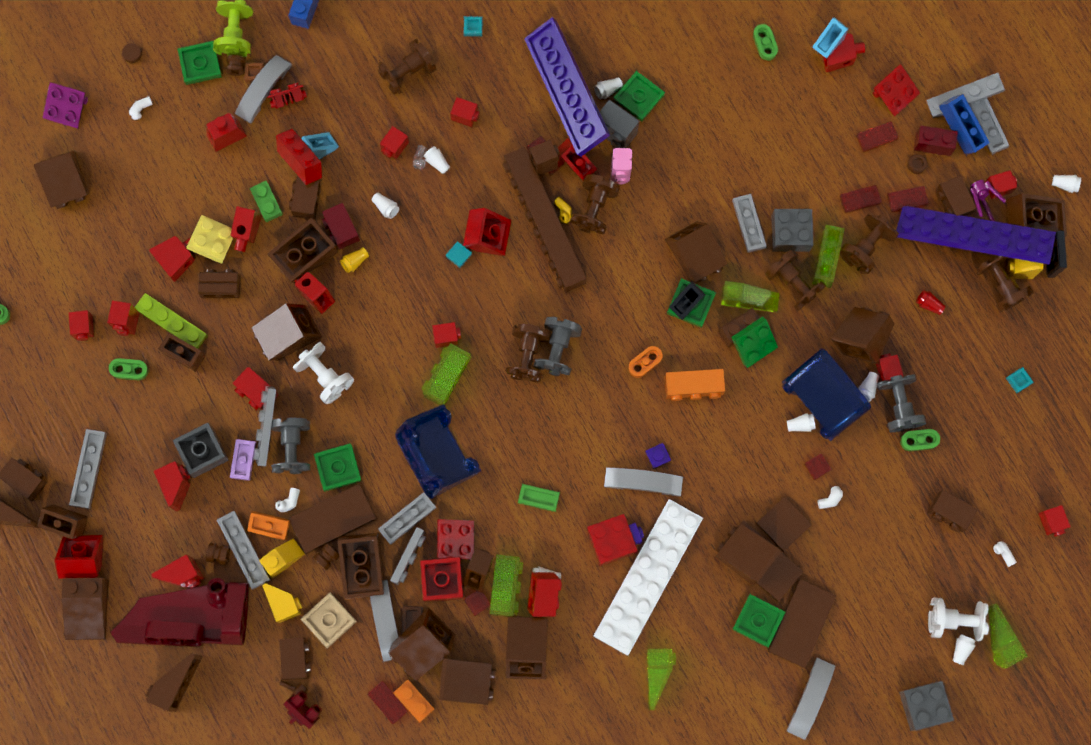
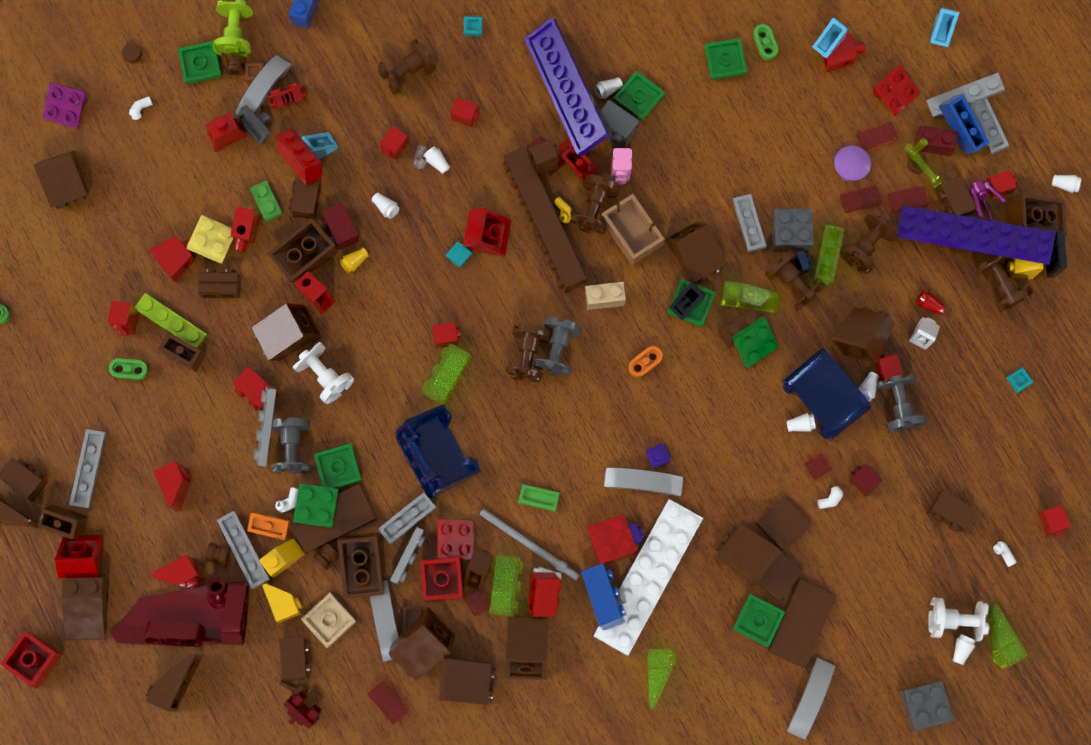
(31, 659): none -> red brick
(81, 325): red brick -> none
(200, 450): dark grey brick -> none
(242, 460): lavender plate -> none
(255, 124): none -> dark grey tile
(316, 505): none -> green plate
(413, 701): orange plate -> none
(561, 566): none -> light grey bar
(604, 596): none -> blue brick
(605, 295): none -> tan brick
(631, 229): none -> medium nougat piece
(694, 384): orange brick -> none
(725, 59): none -> green plate
(802, 262): none -> dark blue plate
(852, 163): none -> medium lavender dish
(865, 479): none -> dark red brick
(913, 153): none -> clear neon green piece
(919, 440): bright green plate -> none
(925, 333): none -> white slope
(944, 26): none -> medium azure slope

